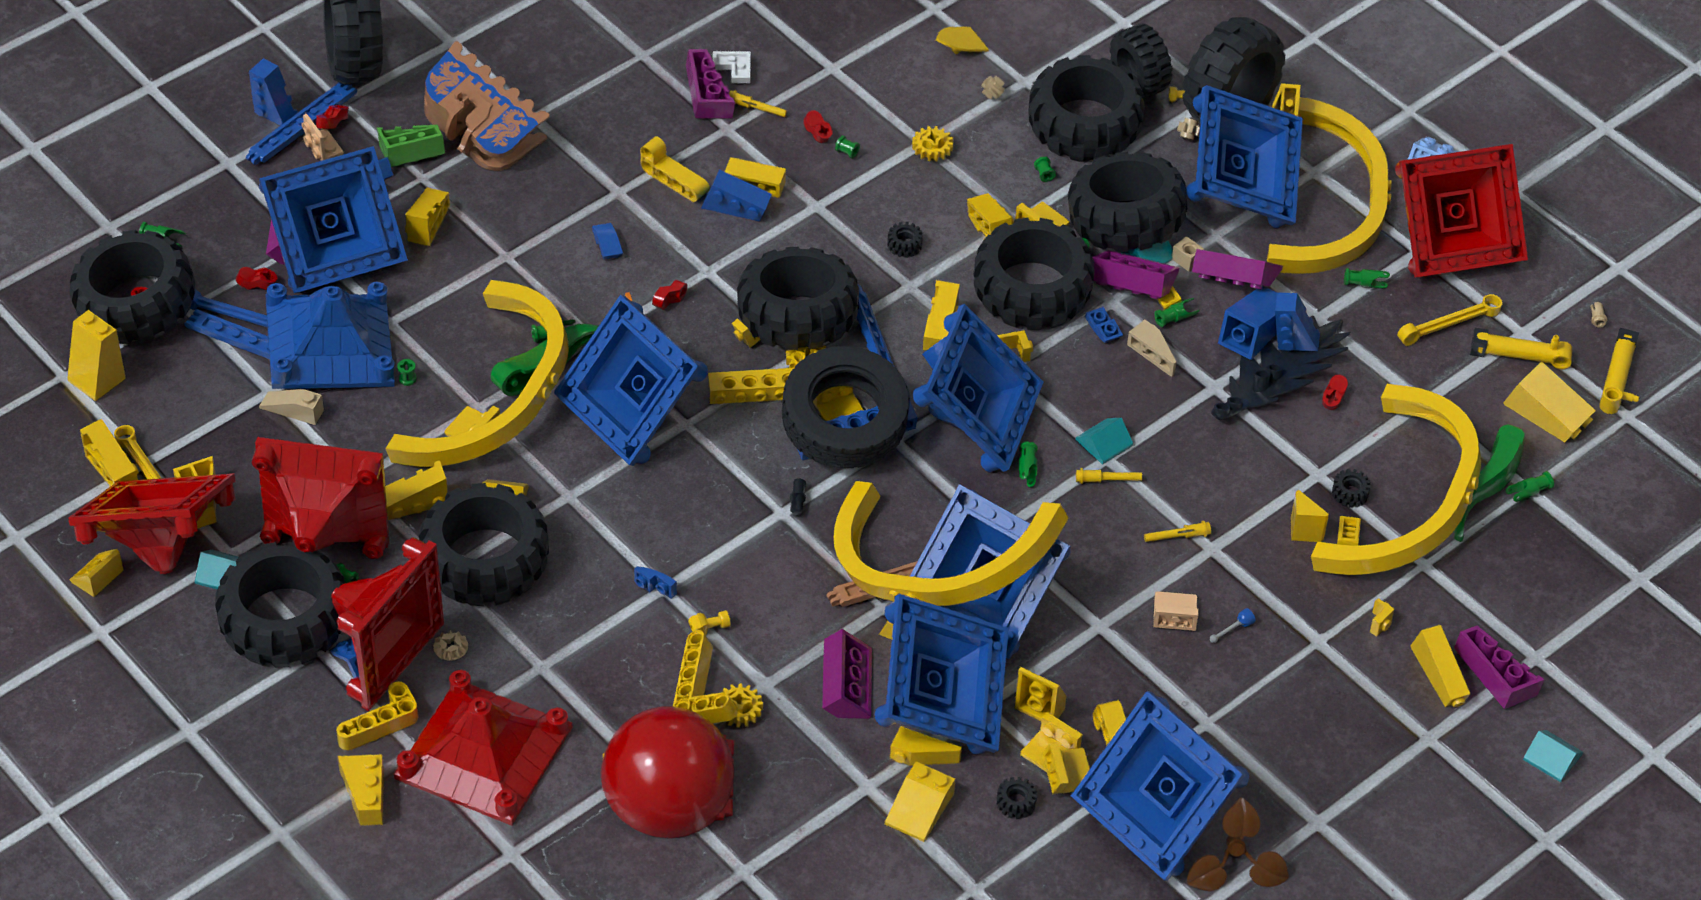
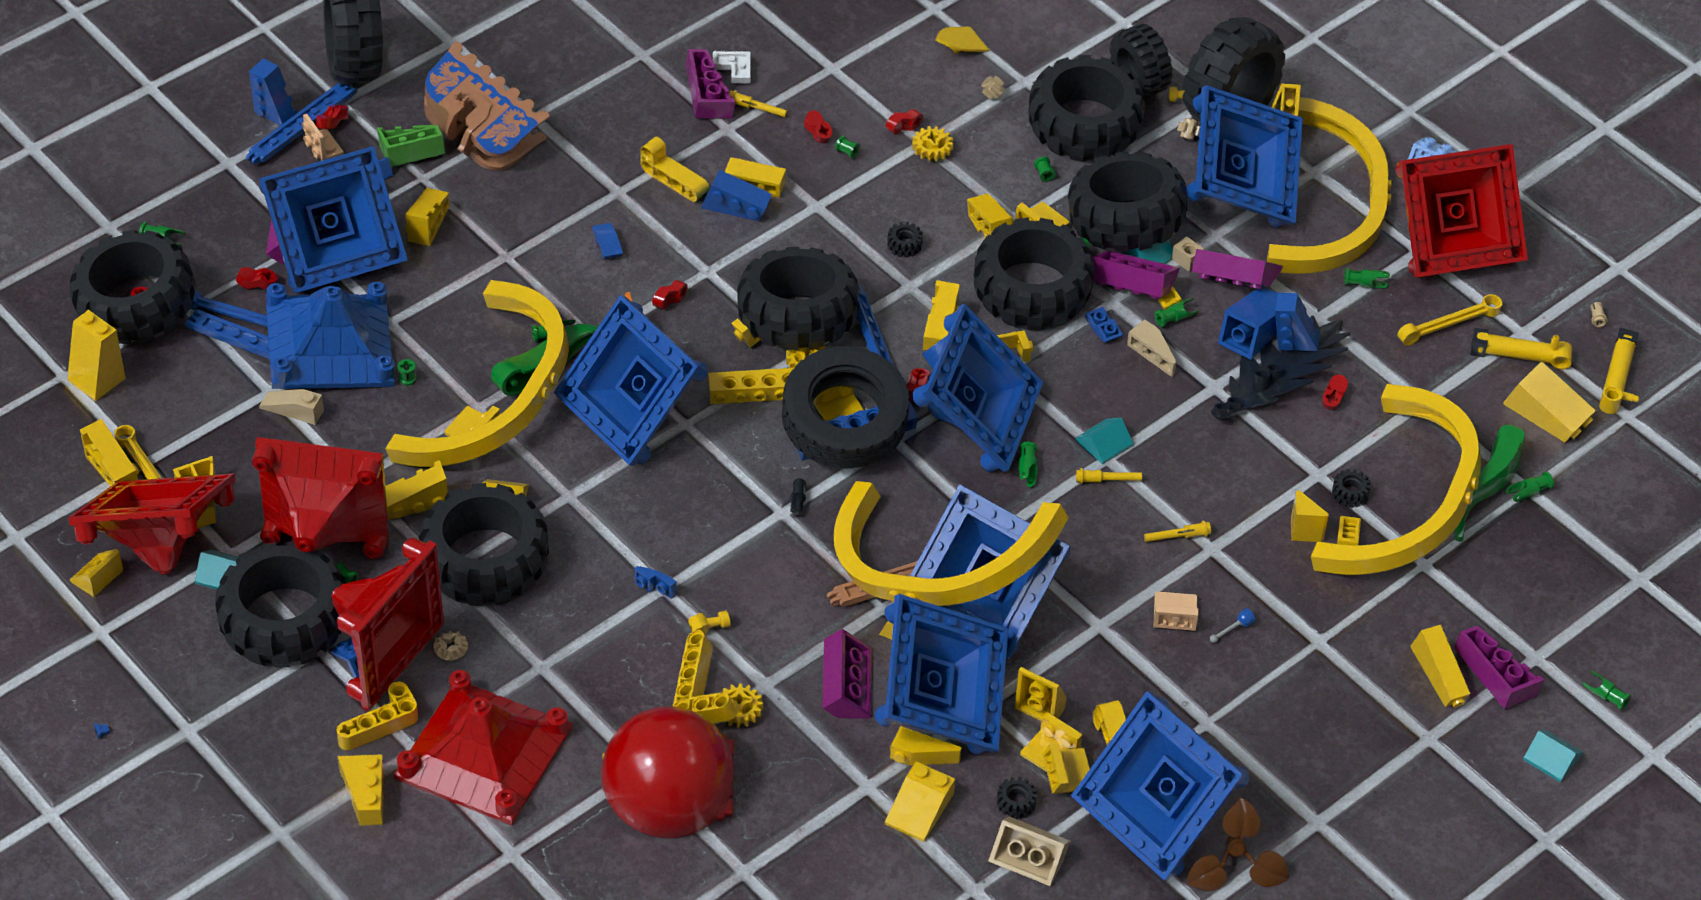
(101, 730): none -> blue piece
(904, 121): none -> red piece
(917, 378): none -> red piece
(1029, 850): none -> tan slope
(1383, 617): yellow bracket -> none
(1609, 692): none -> green piece

